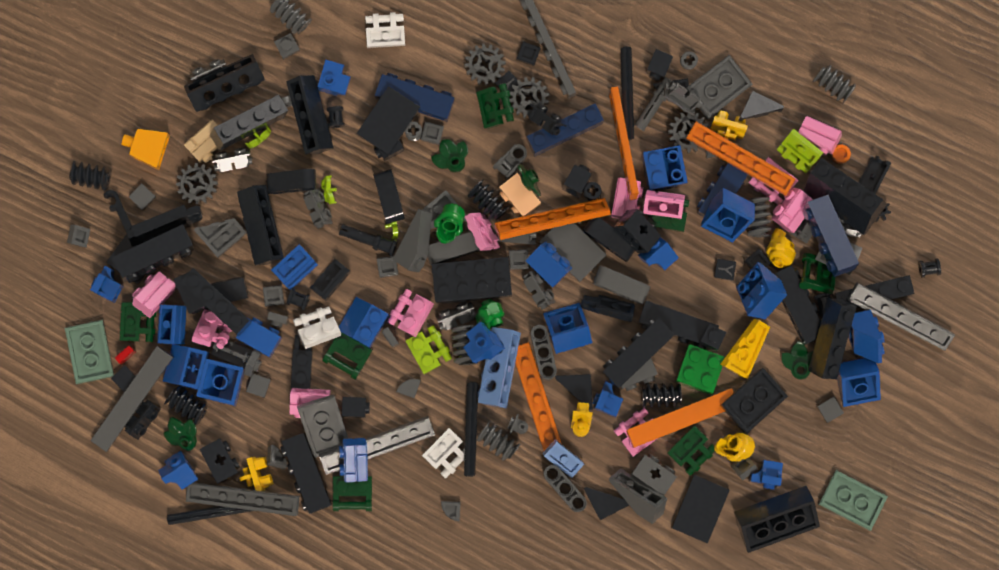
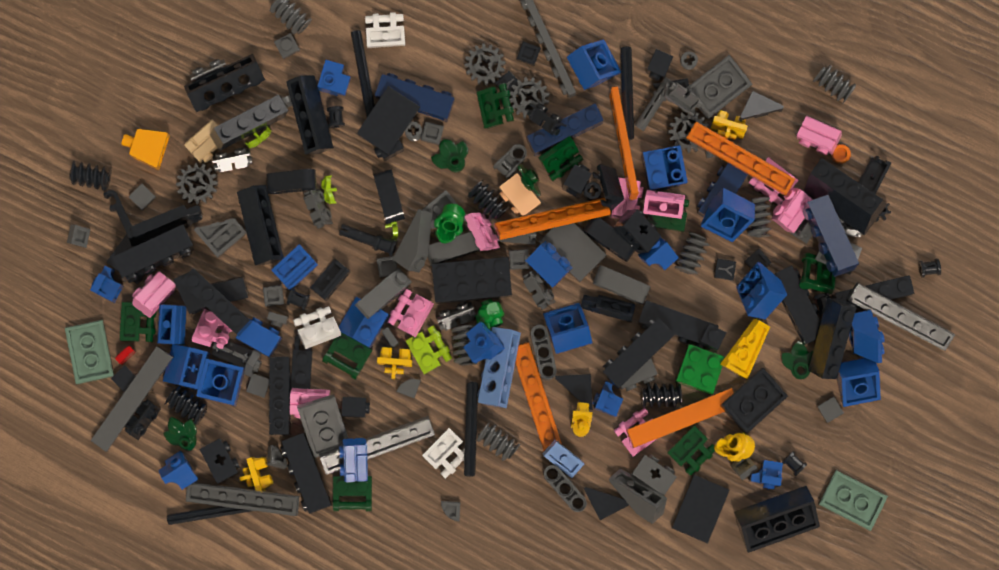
(279, 396): none -> black brick
(363, 71): none -> black axle
(383, 293): none -> dark grey slope
(386, 359): none -> yellow hips
(517, 425): dark grey hinge -> none
(558, 155): none -> dark green plate
(593, 64): none -> blue slope
(610, 185): none -> black hinge
(692, 254): none -> dark grey piece
(780, 249): yellow head -> none
(794, 463): none -> black bush
(799, 151): lime plate -> none

